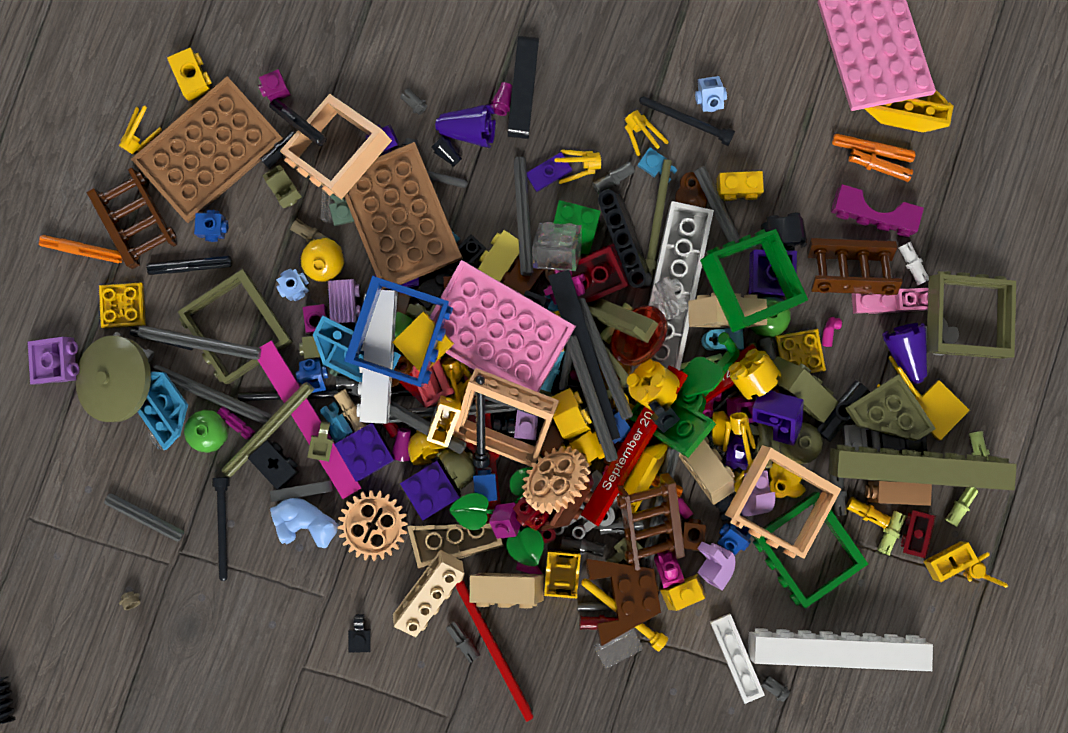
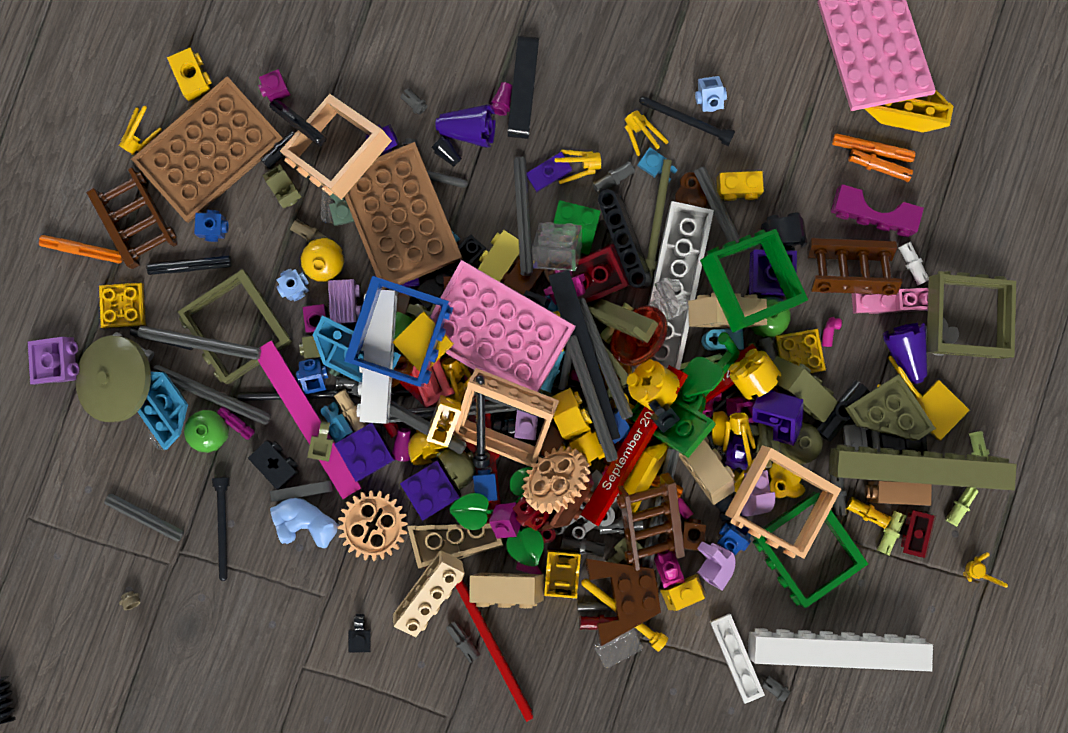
(268, 429): olive axle -> none
(951, 561): yellow brick -> none

